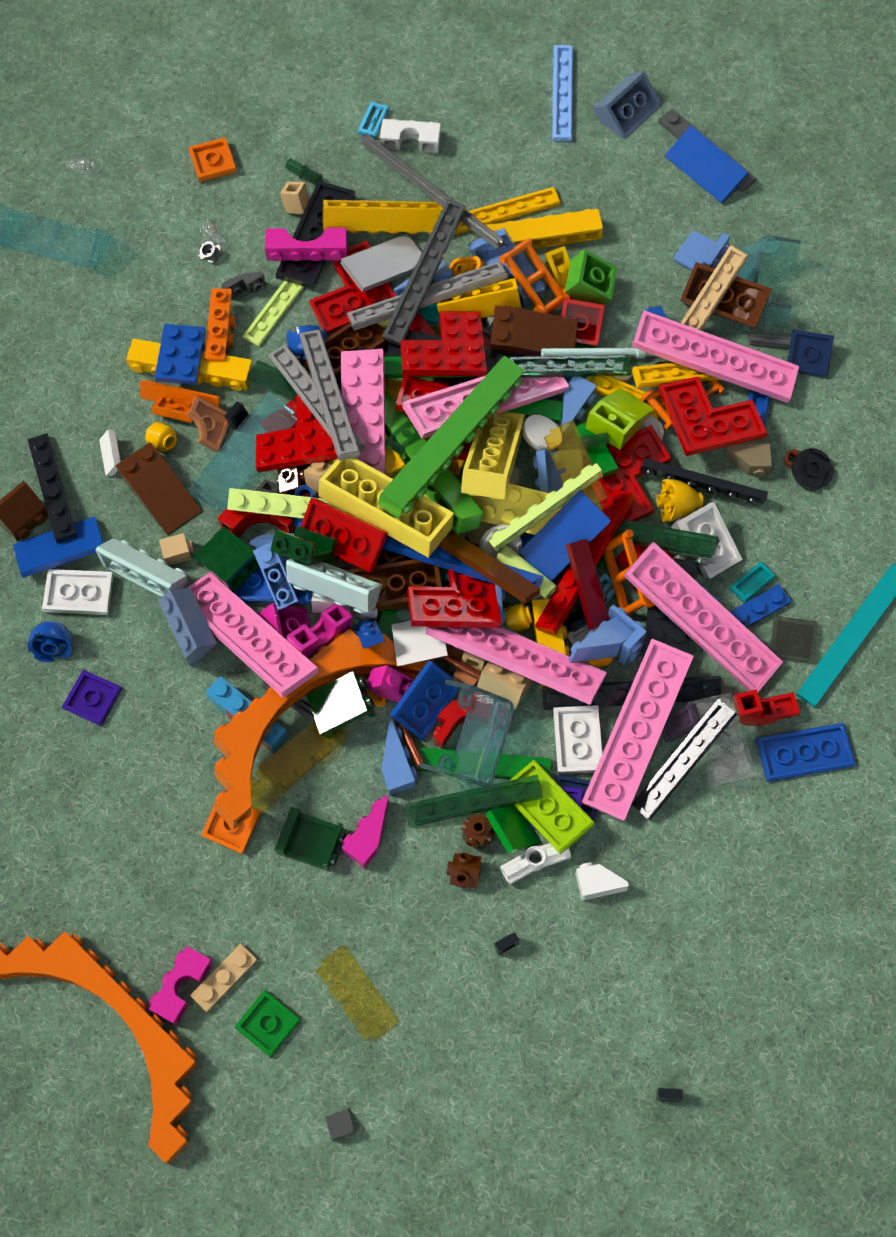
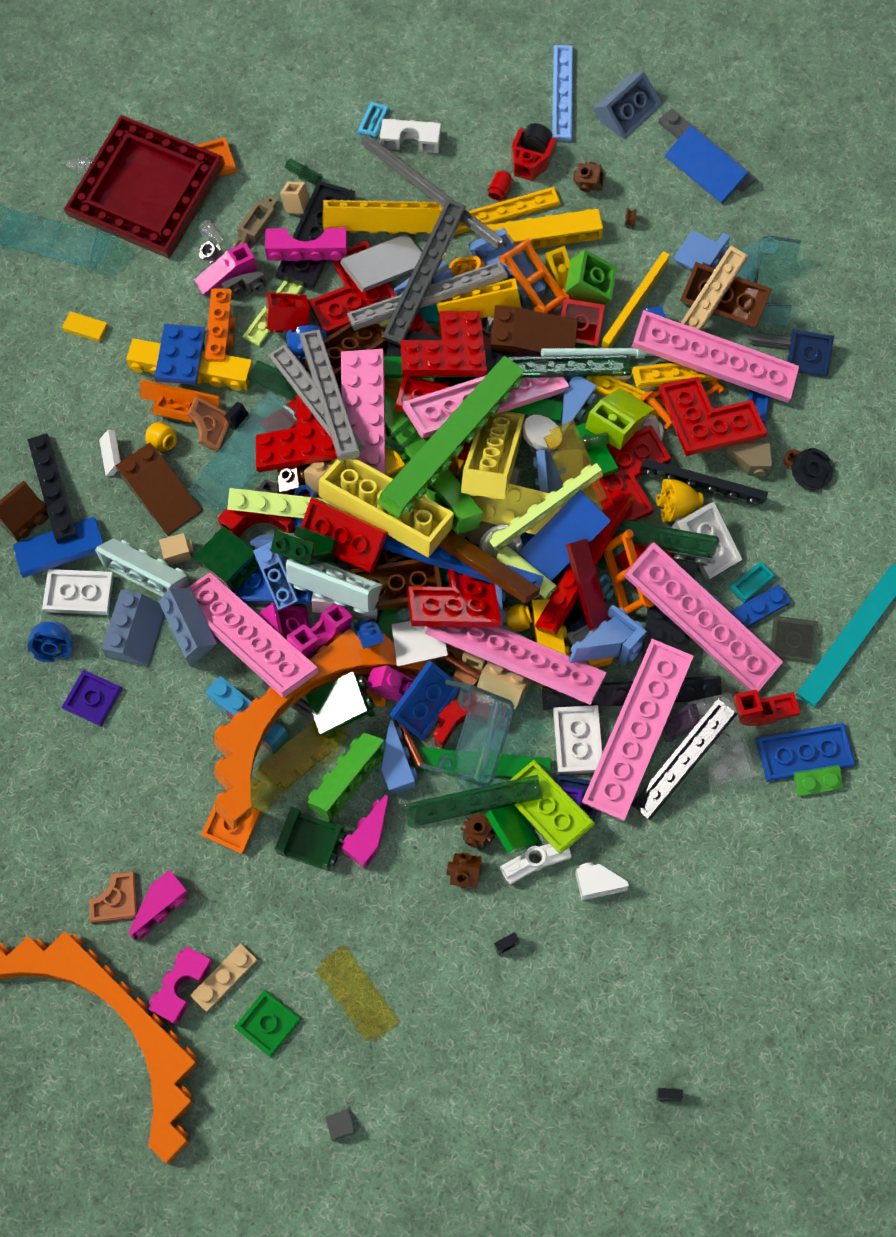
(84, 326): none -> yellow tile
(117, 901): none -> nougat tile
(133, 628): none -> sand blue slope
(145, 186): none -> dark red tile
(159, 901): none -> dark pink slope
(229, 265): none -> dark pink slope
(252, 227): none -> dark tan piece
(286, 311): none -> red slope
(347, 776): none -> bright green slope
(500, 185): none -> red brick
(537, 145): none -> red piece
(589, 176): none -> reddish brown brick
(630, 217): none -> reddish brown bush
(635, 301): none -> yellow tile
(818, 780): none -> bright green plate

